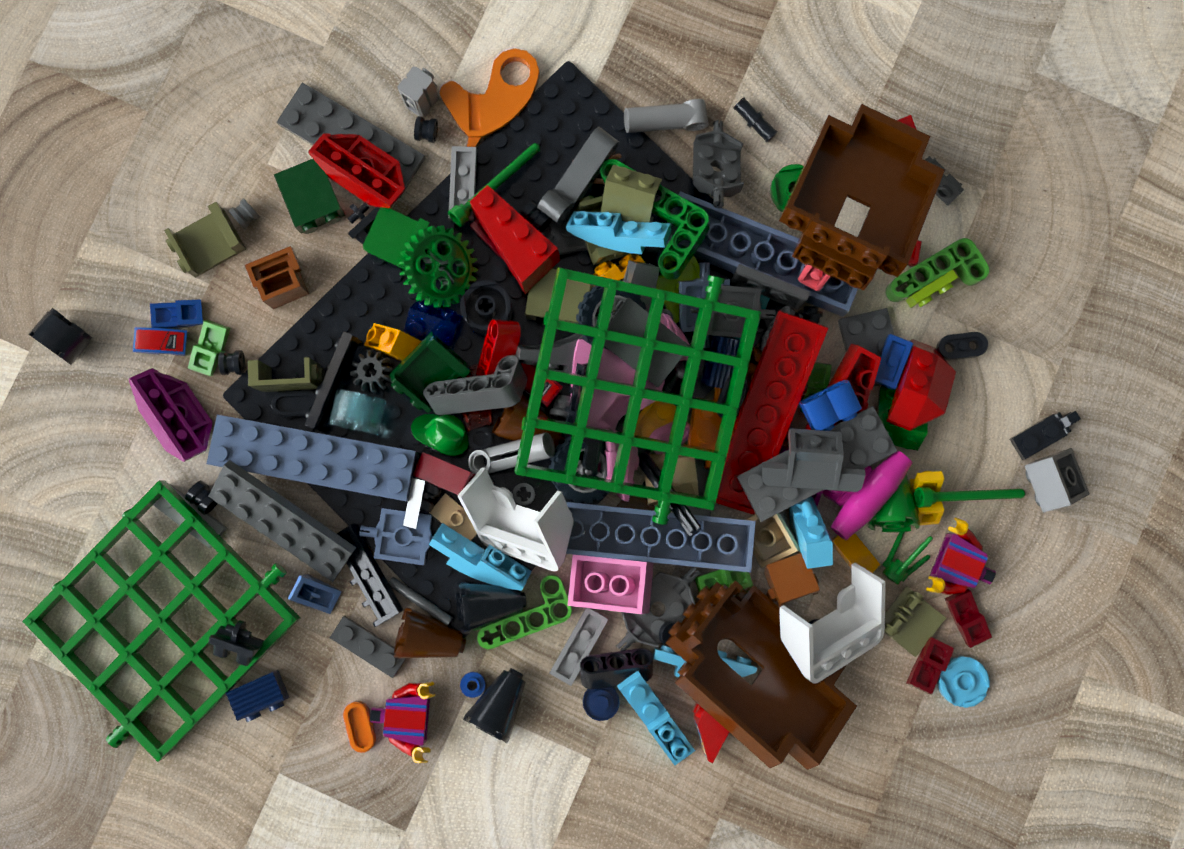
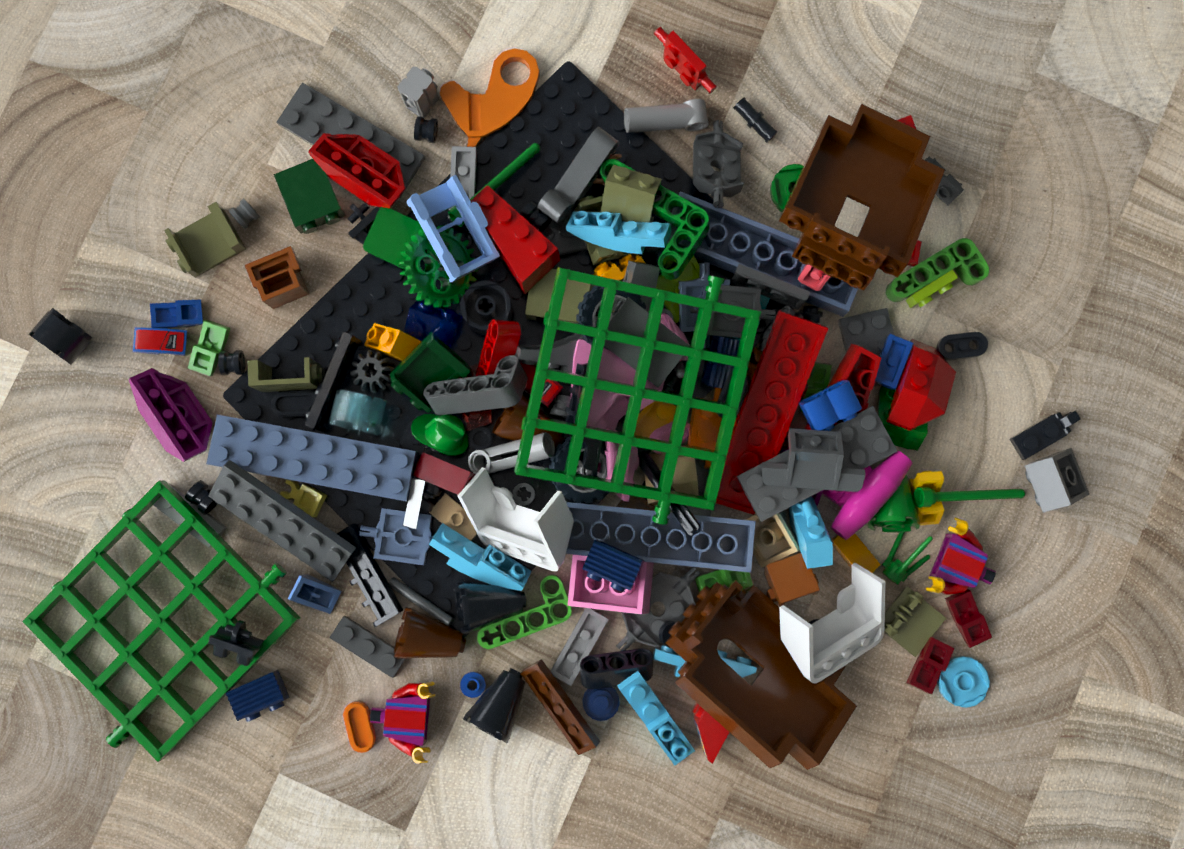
(306, 497): none -> light yellow plate
(441, 199): none -> light blue piece
(560, 707): none -> reddish brown plate
(612, 565): none -> dark blue brick
(681, 58): none -> red plate

